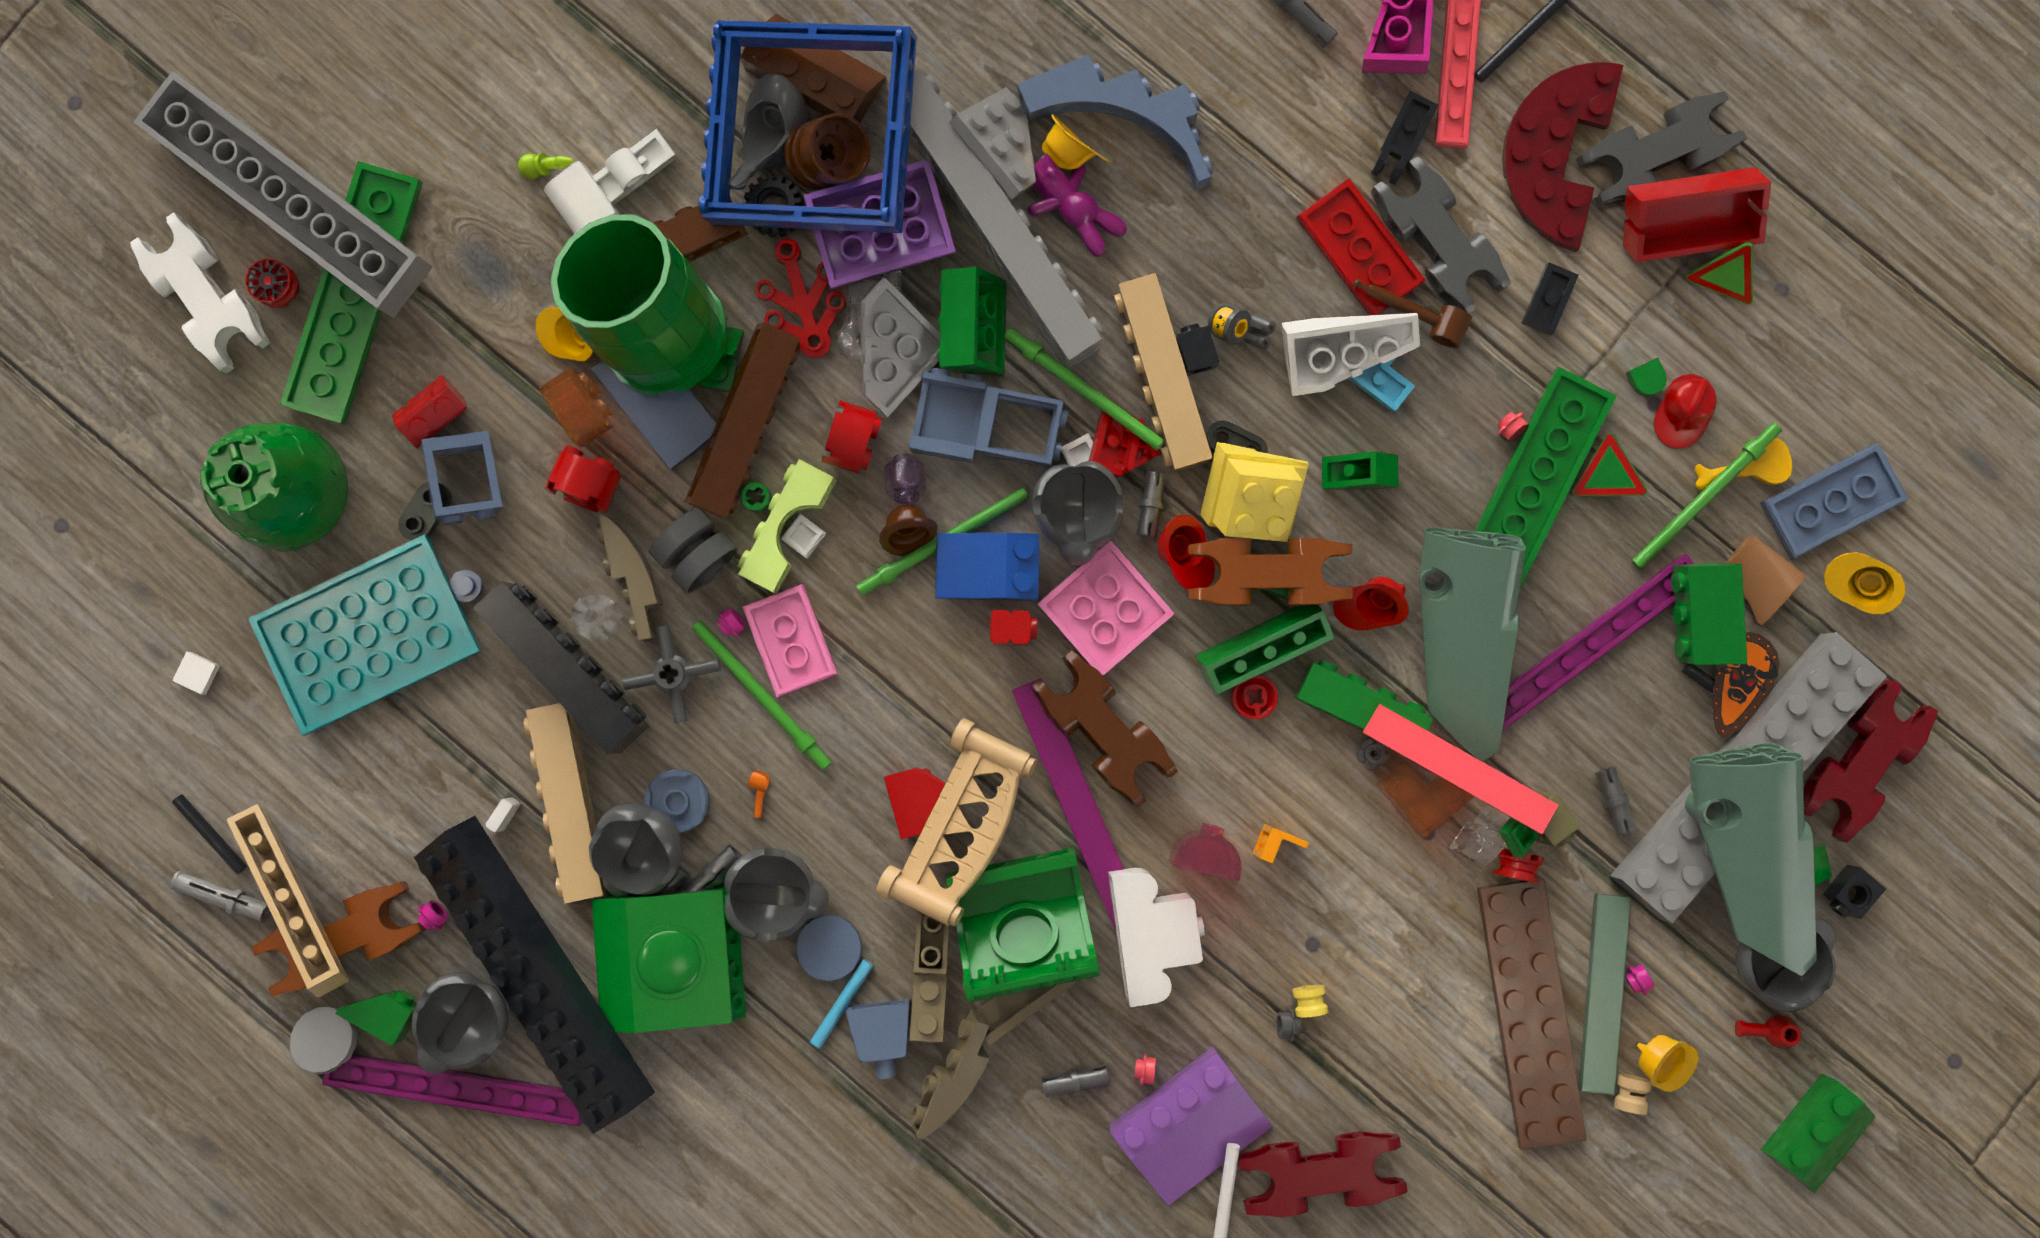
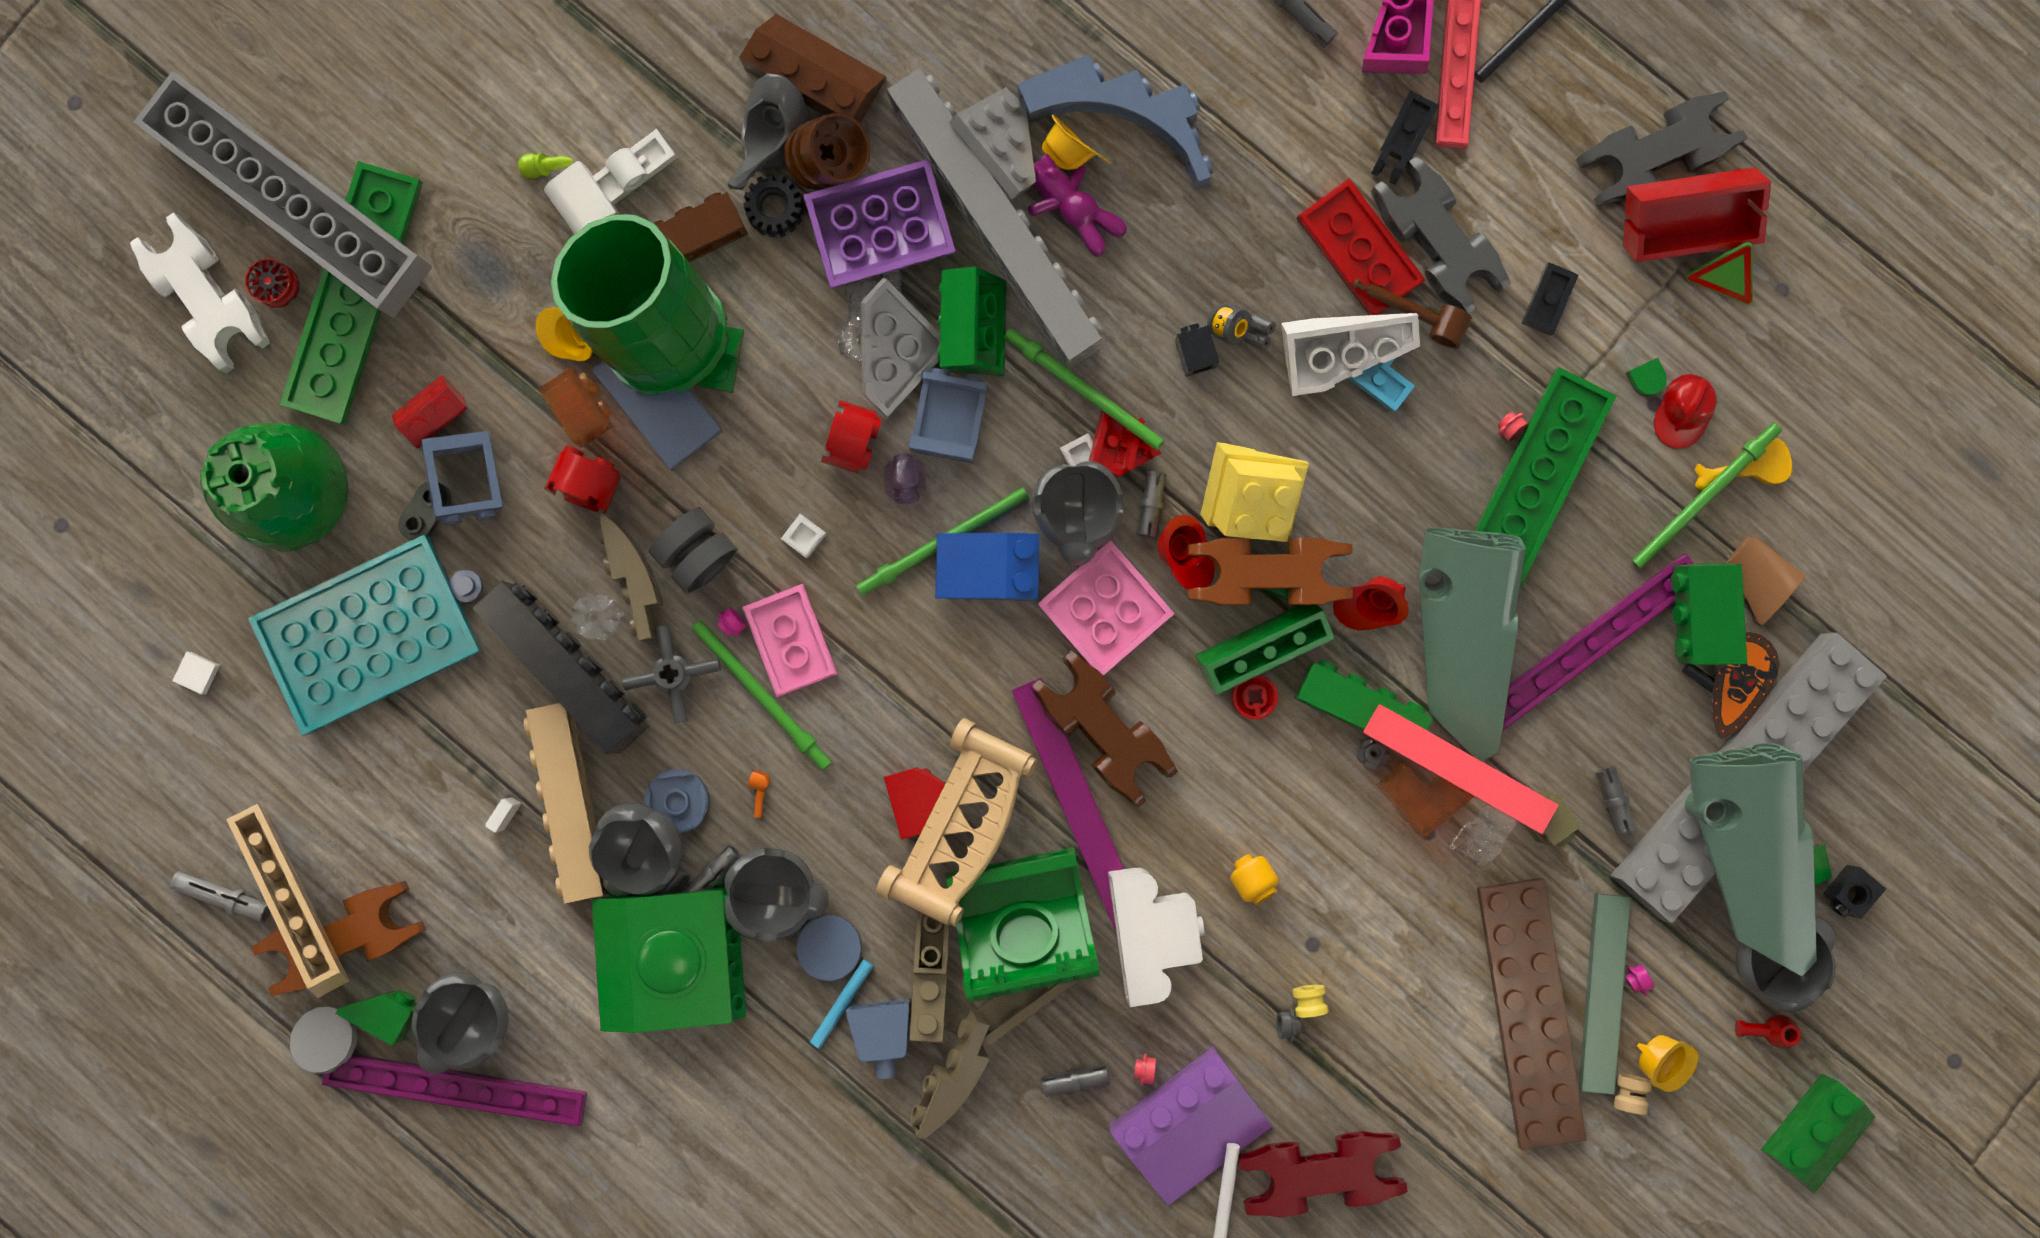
(209, 834): black bar -> none
(432, 915): dark pink plate -> none
(533, 974): black brick -> none
(721, 108): blue window -> none
(742, 420): reddish brown brick -> none
(757, 507): green bush -> none
(803, 304): red plant -> none
(804, 489): yellowish green arch -> none
(906, 530): reddish brown hat -> none
(984, 435): sand blue window -> none
(1012, 628): red brick -> none
(1163, 373): tan brick -> none
(1207, 853): clear pink brick -> none
(1235, 436): pearl dark grey plate -> none
(1254, 879): none -> yellow head
(1270, 840): light orange panel -> none
(1360, 471): green slope -> none
(1518, 837): green tile -> none
(1519, 867): red wheel -> none
(1540, 145): dark red plate -> none
(1610, 473): piece -> none
(1834, 501): sand blue tile -> none
(1864, 583): yellow piece -> none
(1878, 743): dark red piece -> none

